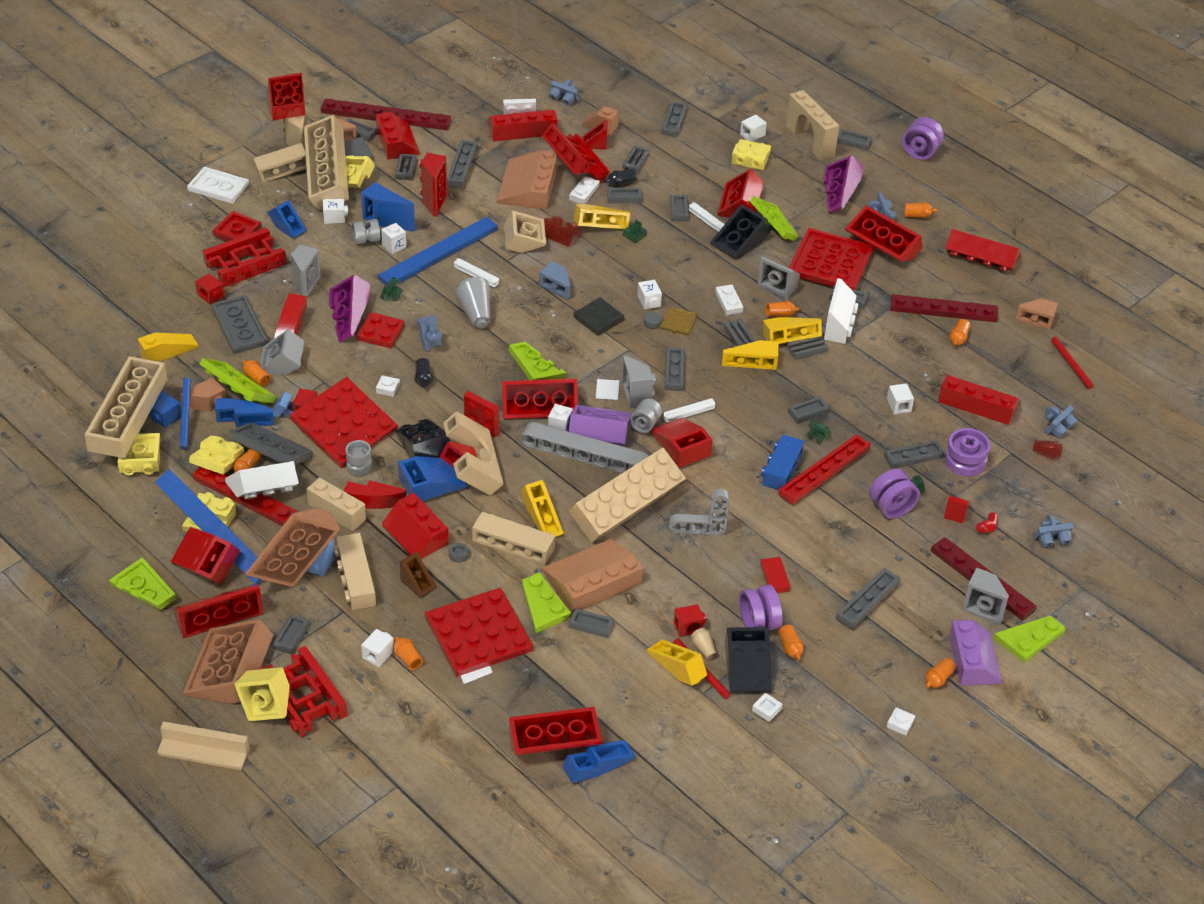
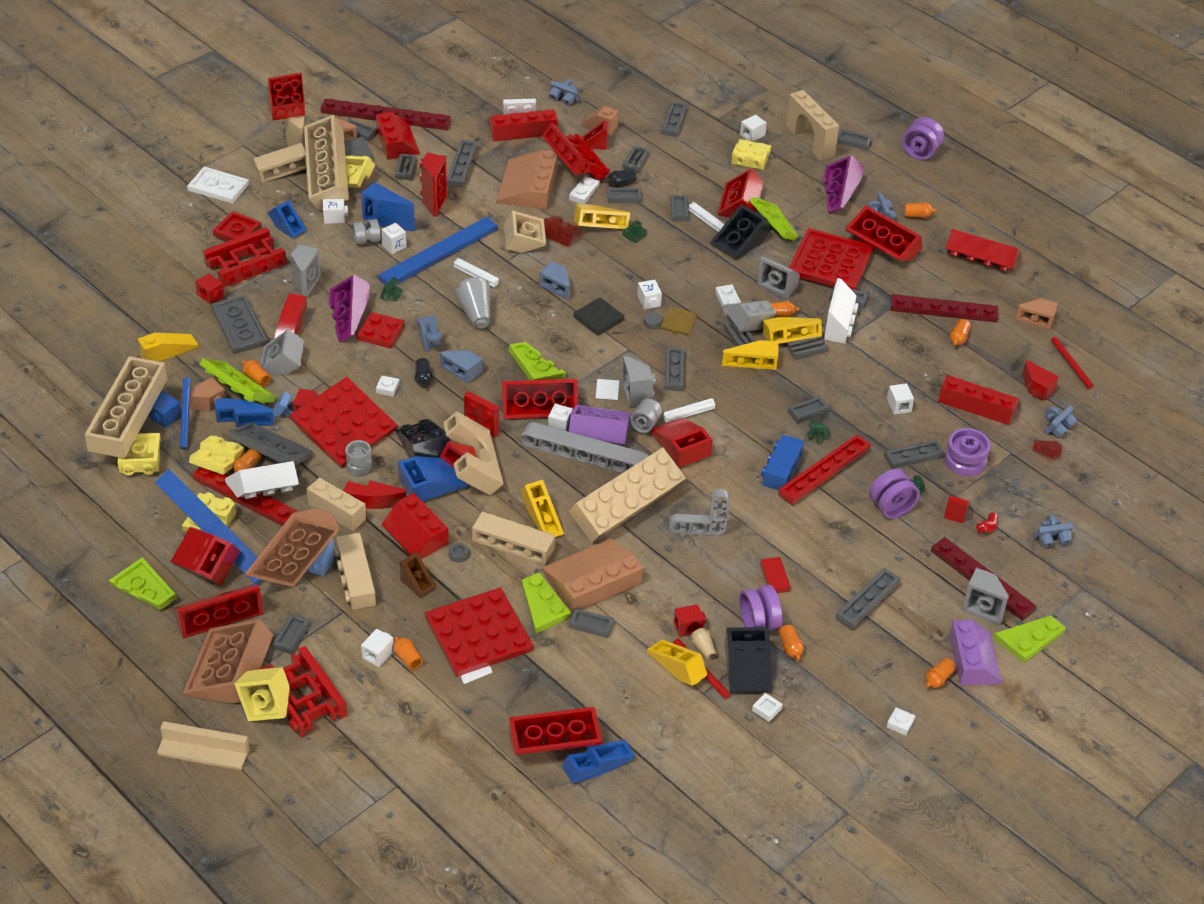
(462, 364): none -> sand blue slope
(749, 314): none -> light grey slope
(1039, 380): none -> red slope

